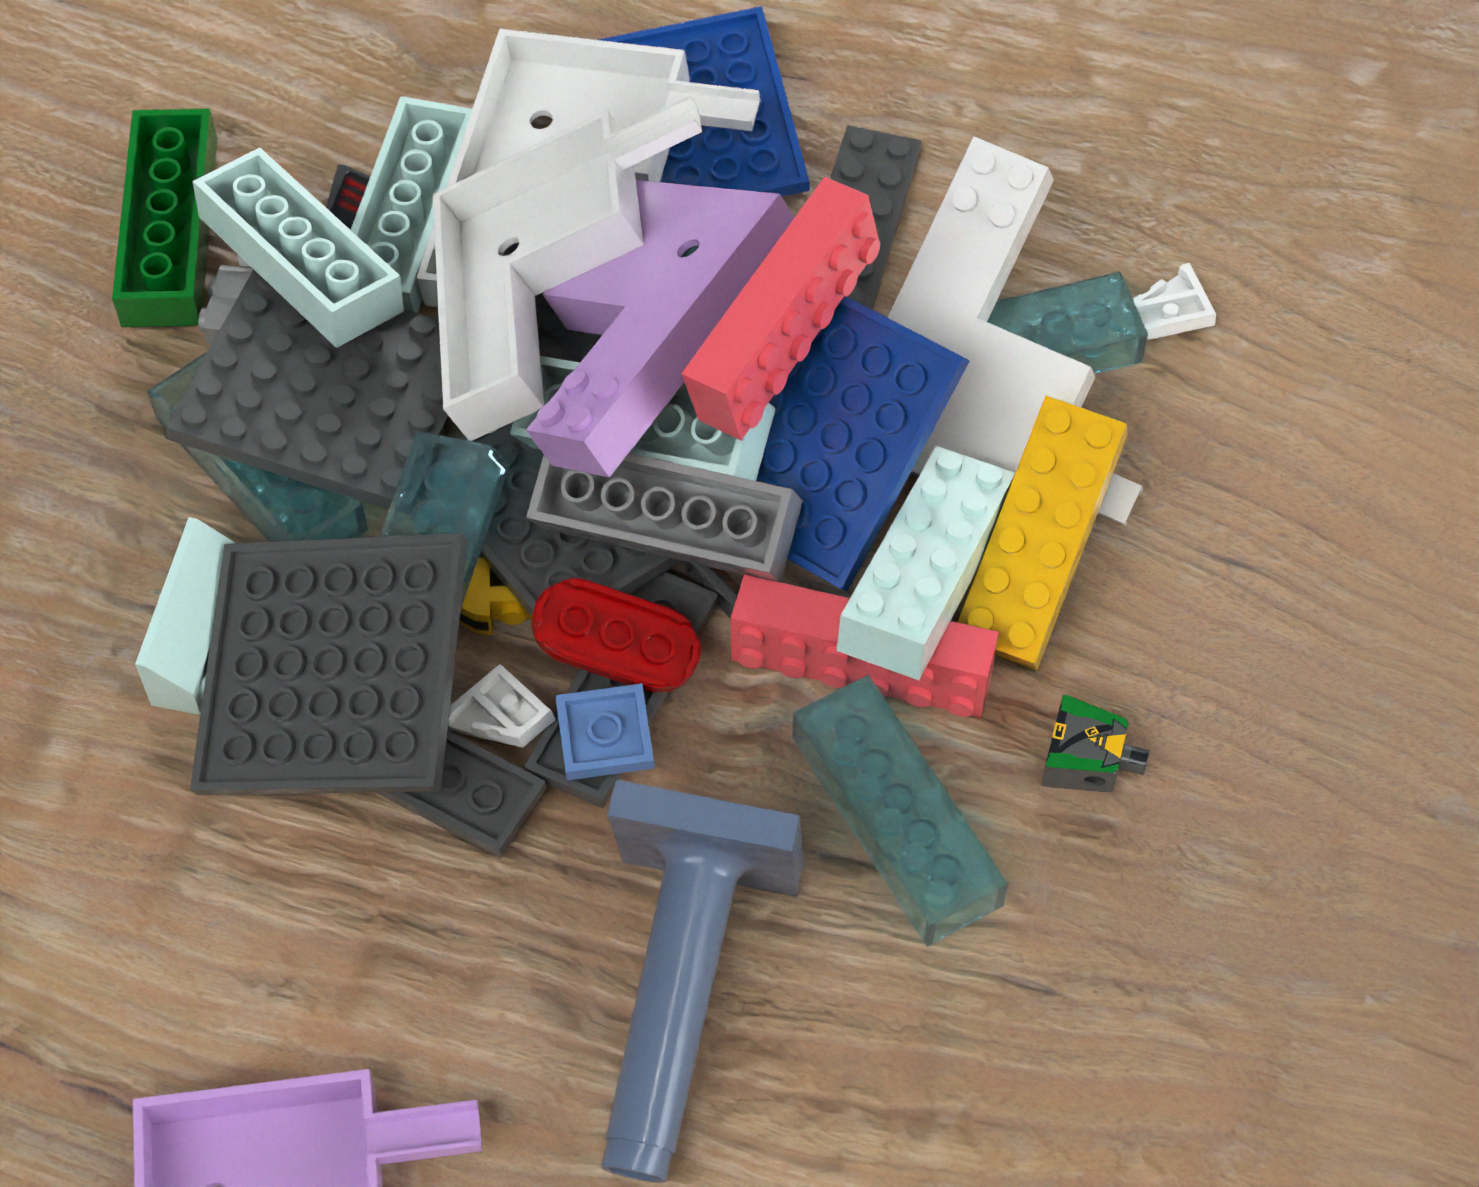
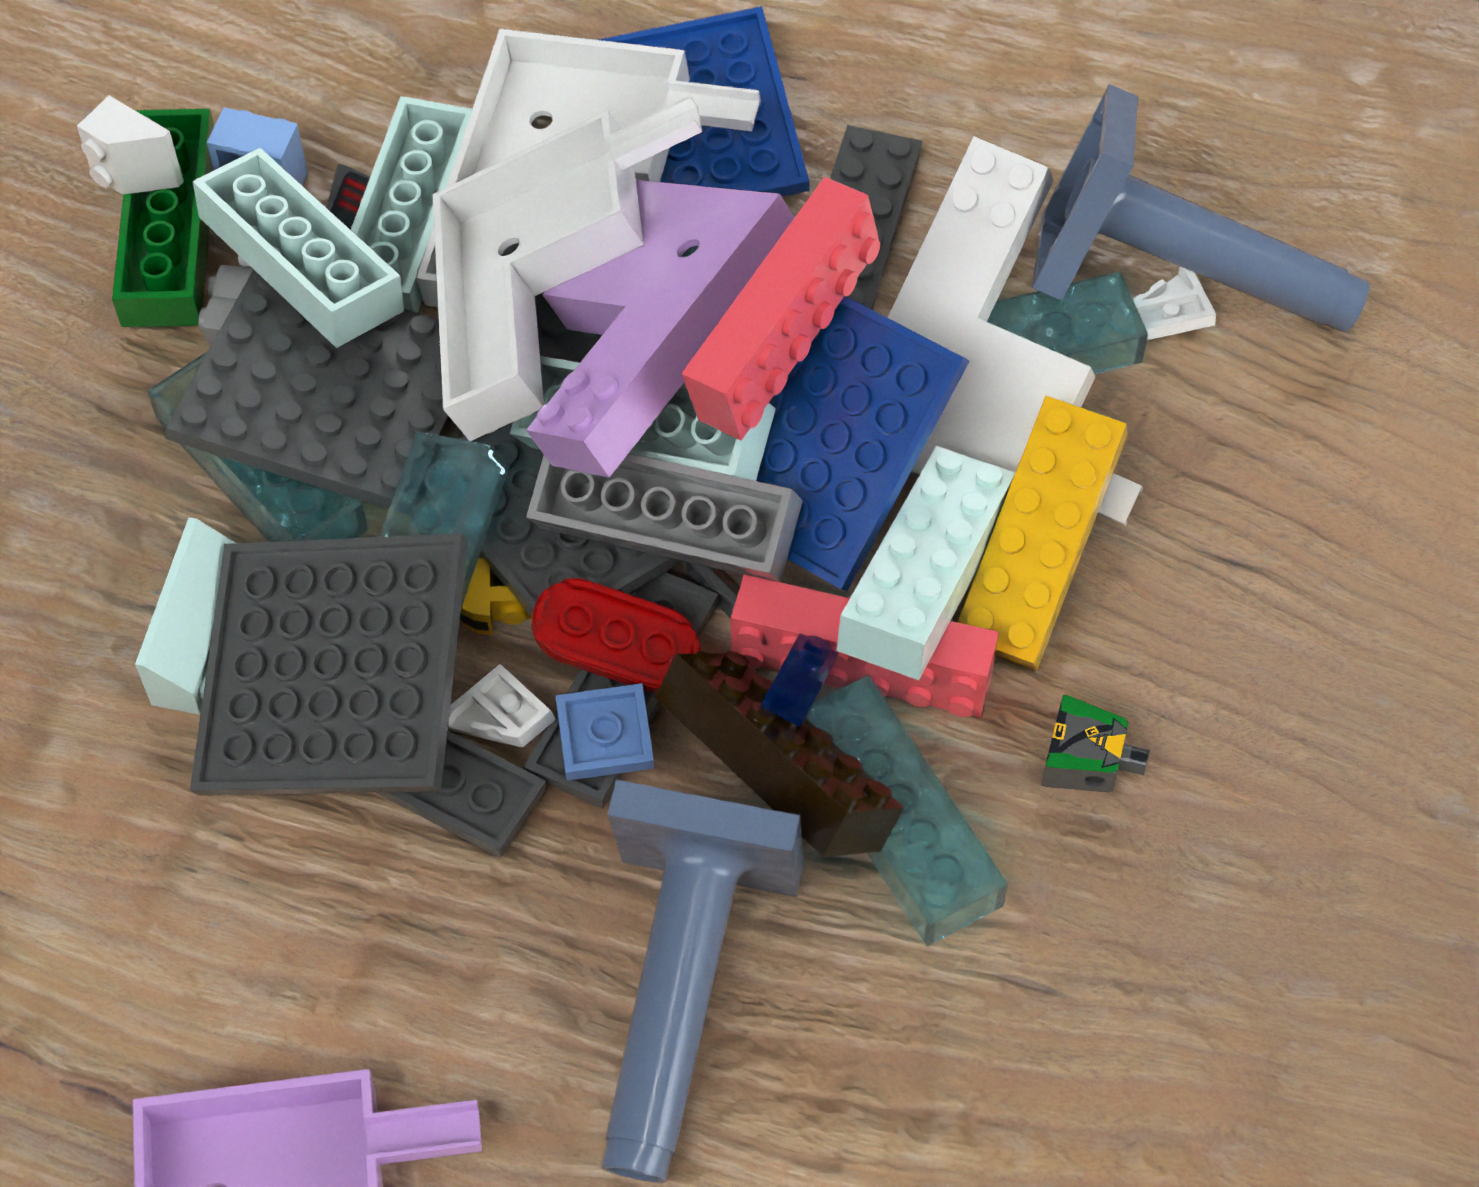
(128, 150): none -> white slope
(243, 132): none -> light blue brick
(782, 763): none -> dark brown brick
(800, 678): none -> clear blue brick
(1104, 199): none -> sand blue piece

